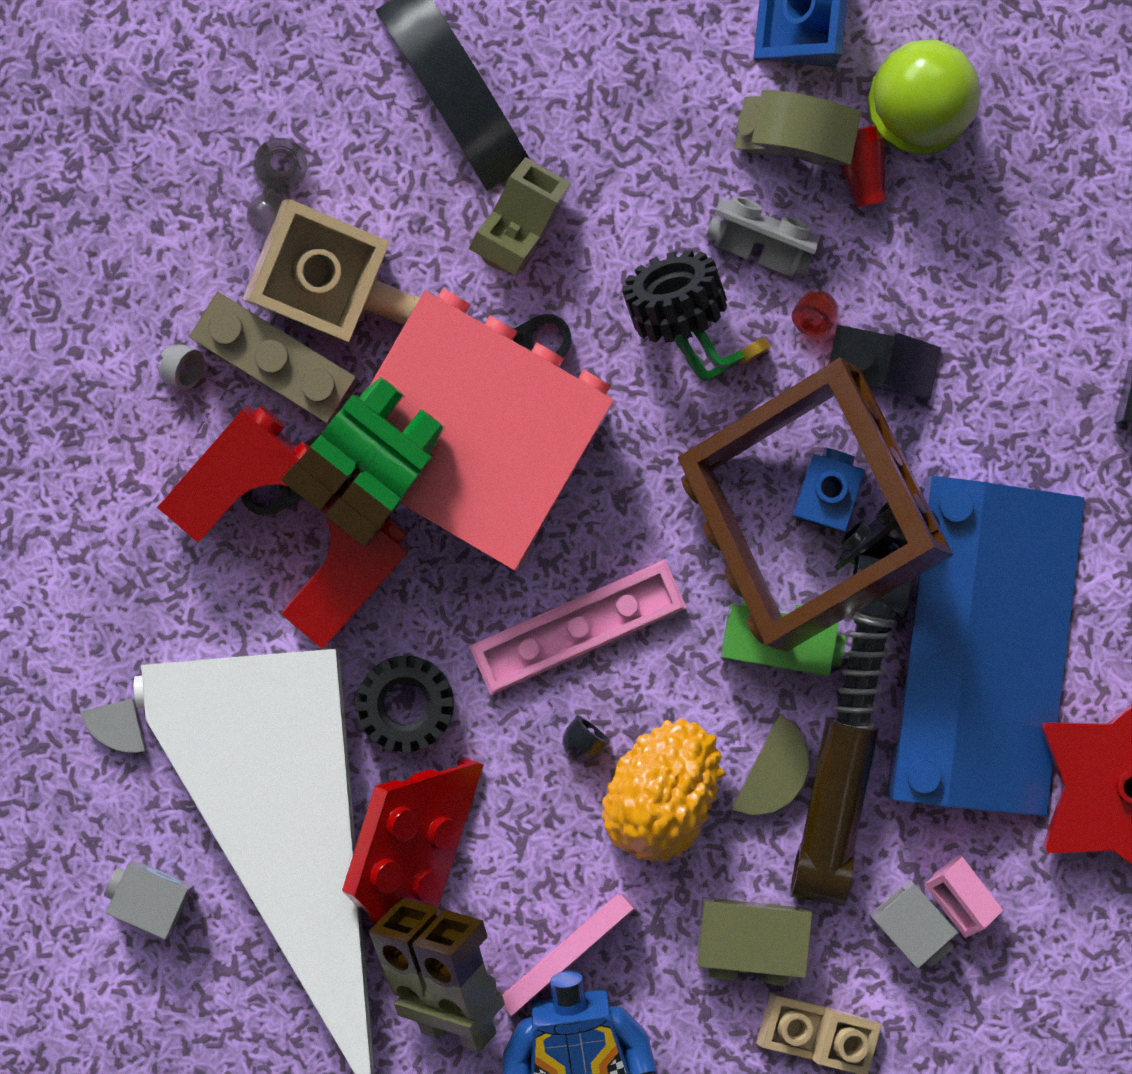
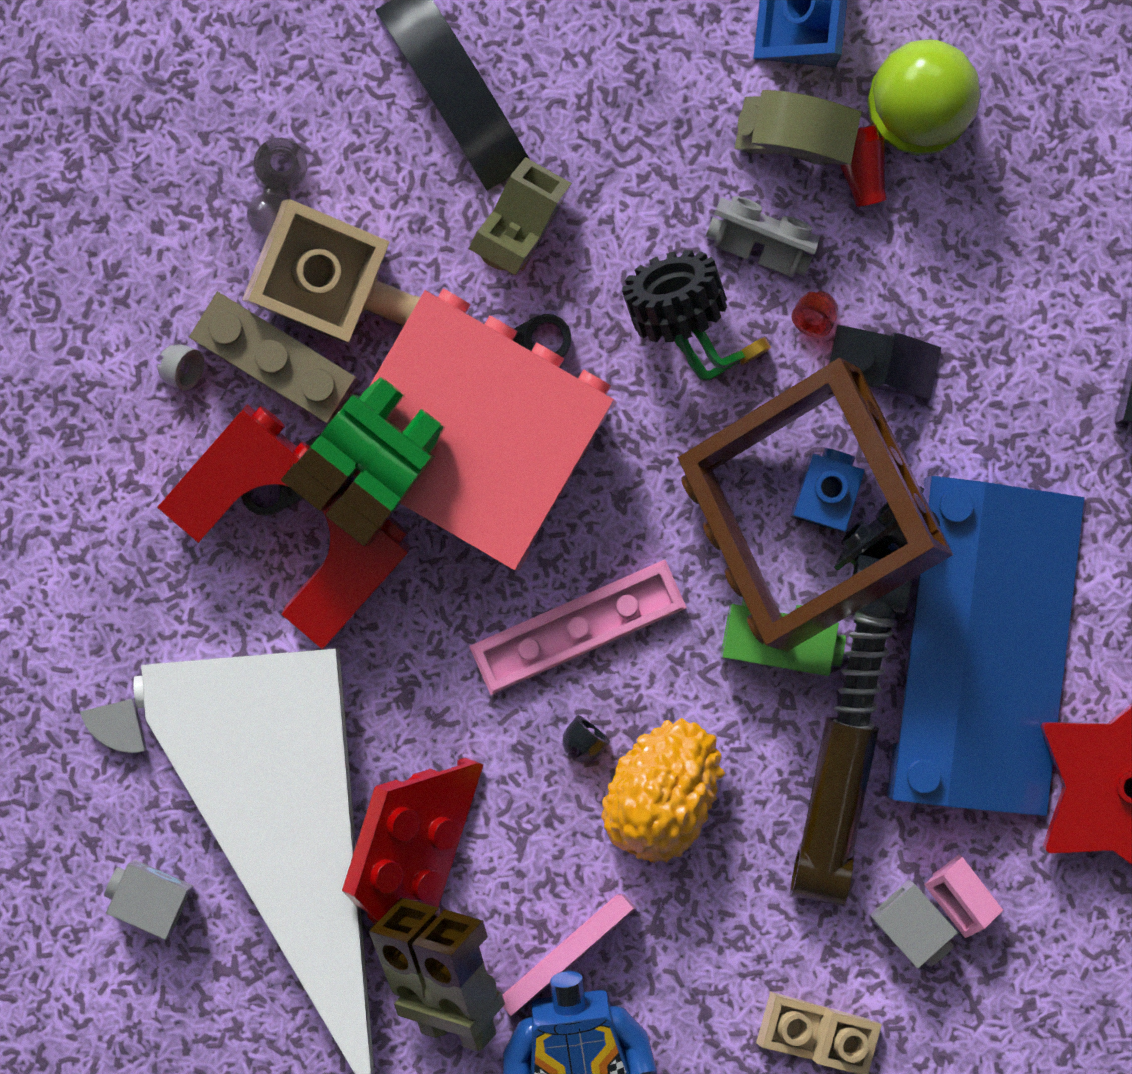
(372, 708): black tyre -> none
(753, 939): olive brick -> none
(777, 771): olive tile -> none

